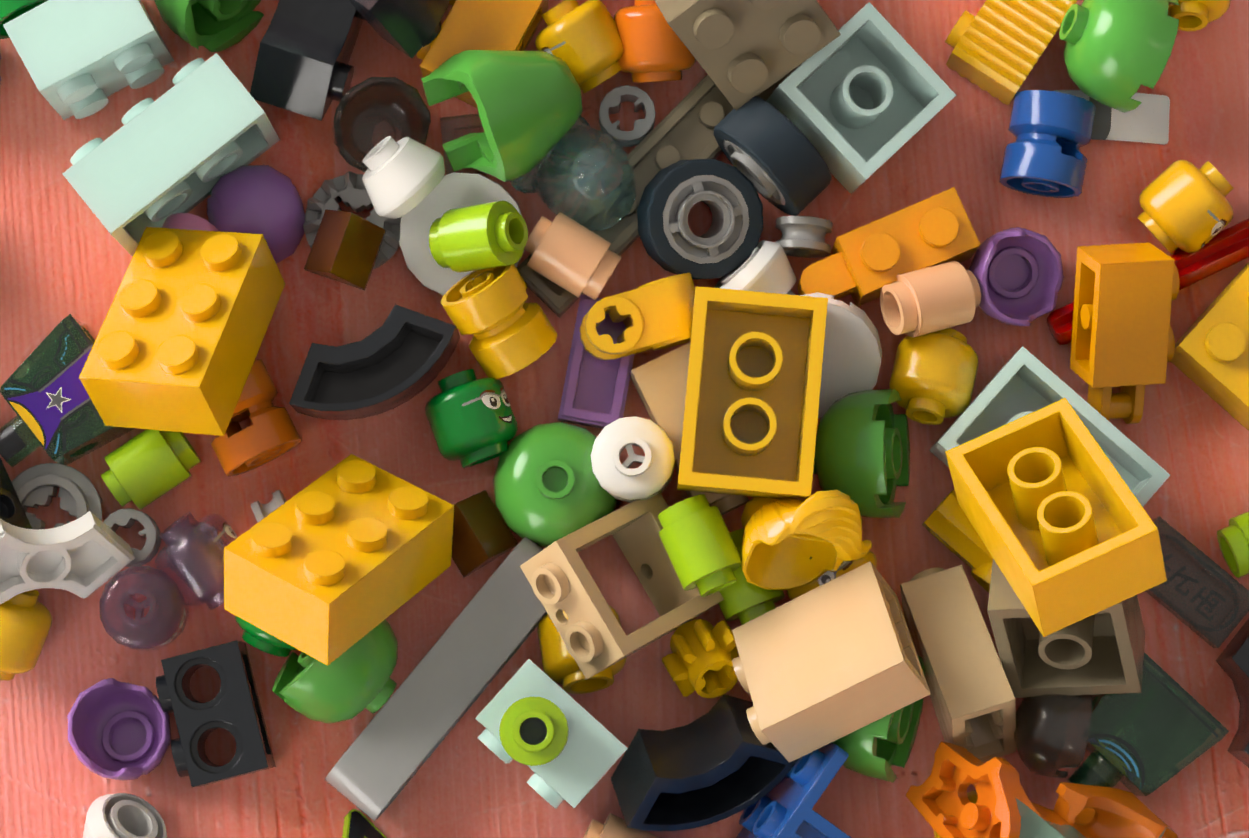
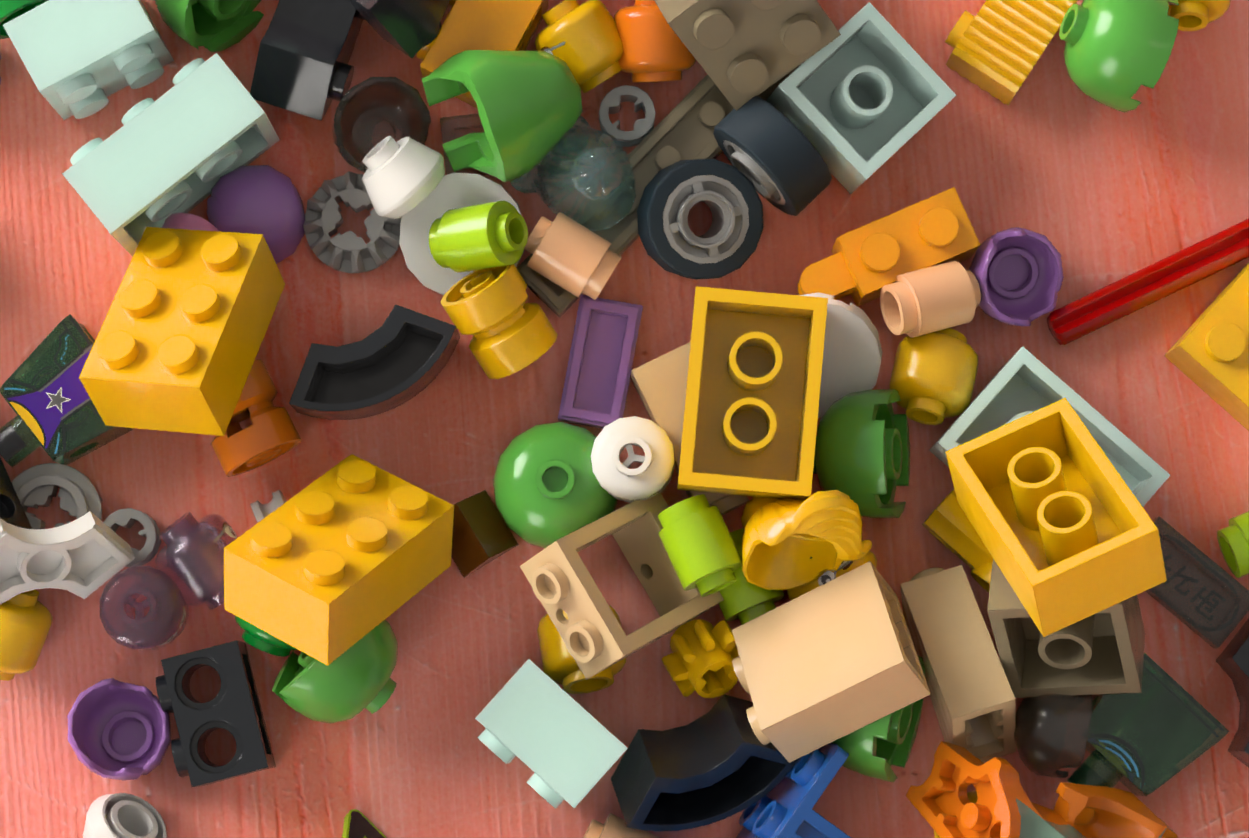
(149, 466): lime brick -> none
(345, 248): reddish brown slope -> none
(441, 688): light grey beam -> none
(471, 418): green head -> none
(554, 741): lime brick -> none
(653, 314): yellow piece -> none
(763, 271): white cone -> none
(804, 236): light grey bush -> none
(1046, 151): blue wheel -> none
(1122, 324): light orange brick -> none
(1144, 124): white sticker -> none
(1186, 206): yellow head -> none

